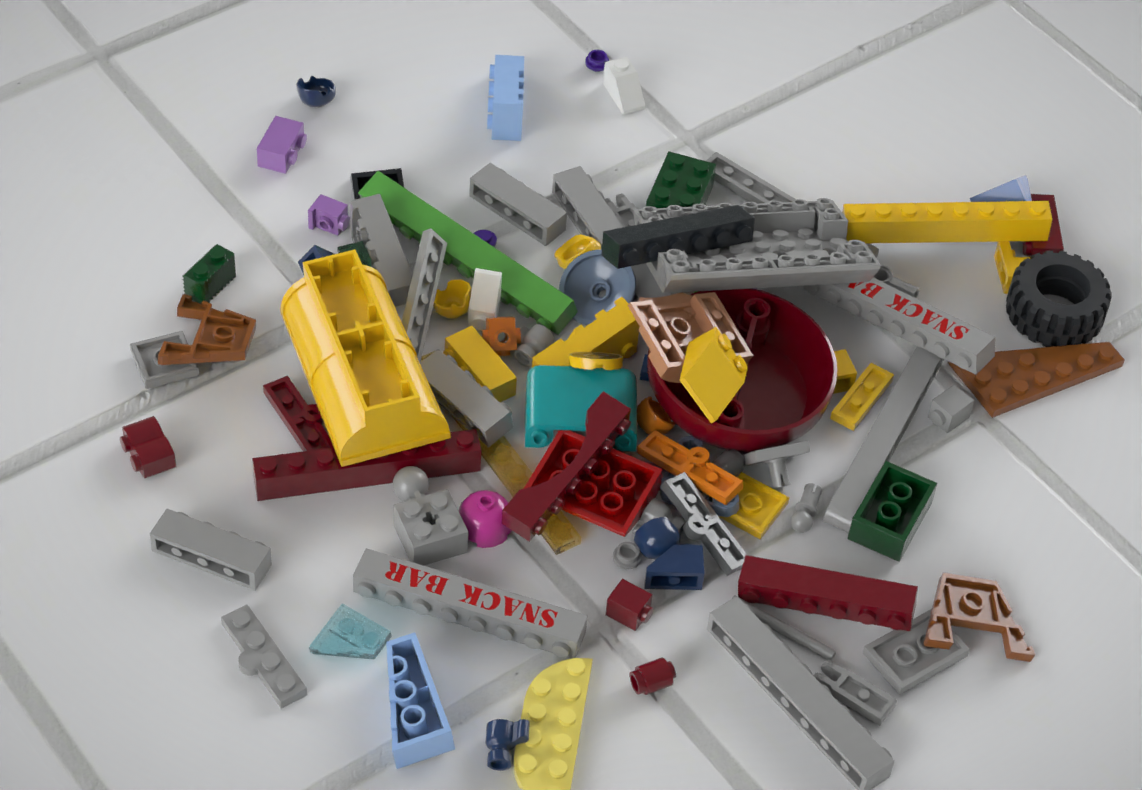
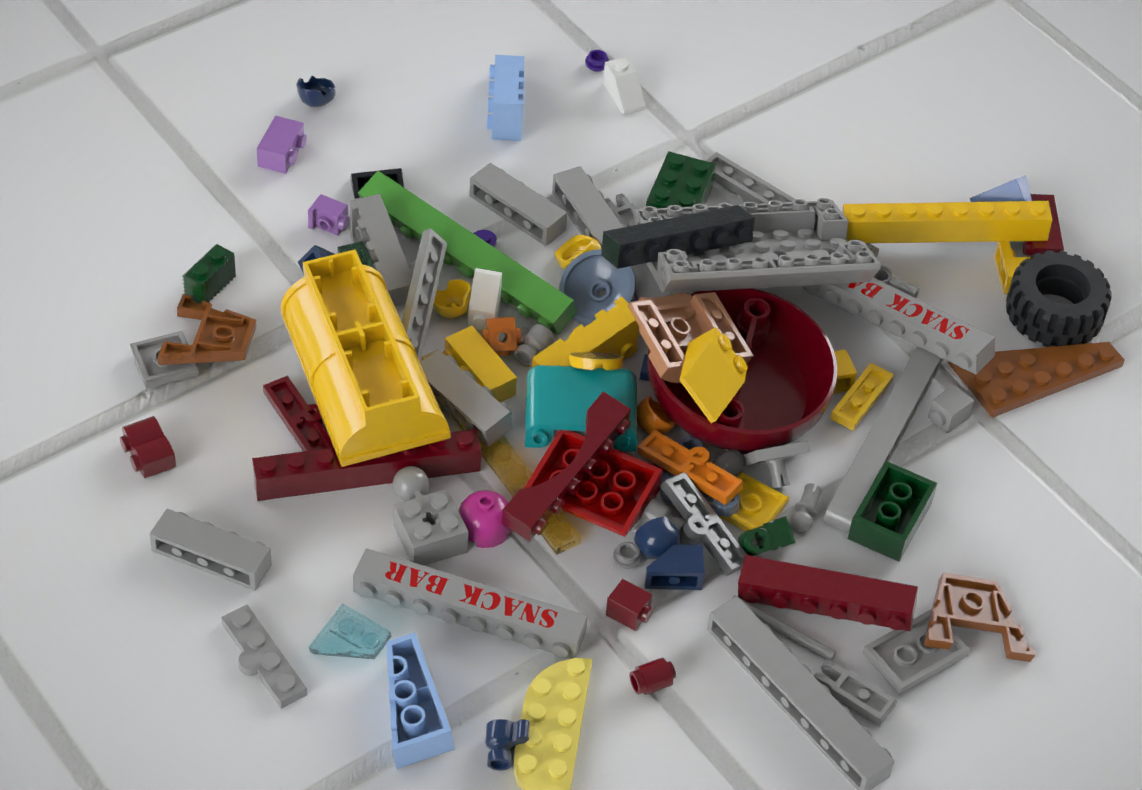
(769, 537): none -> dark green piece

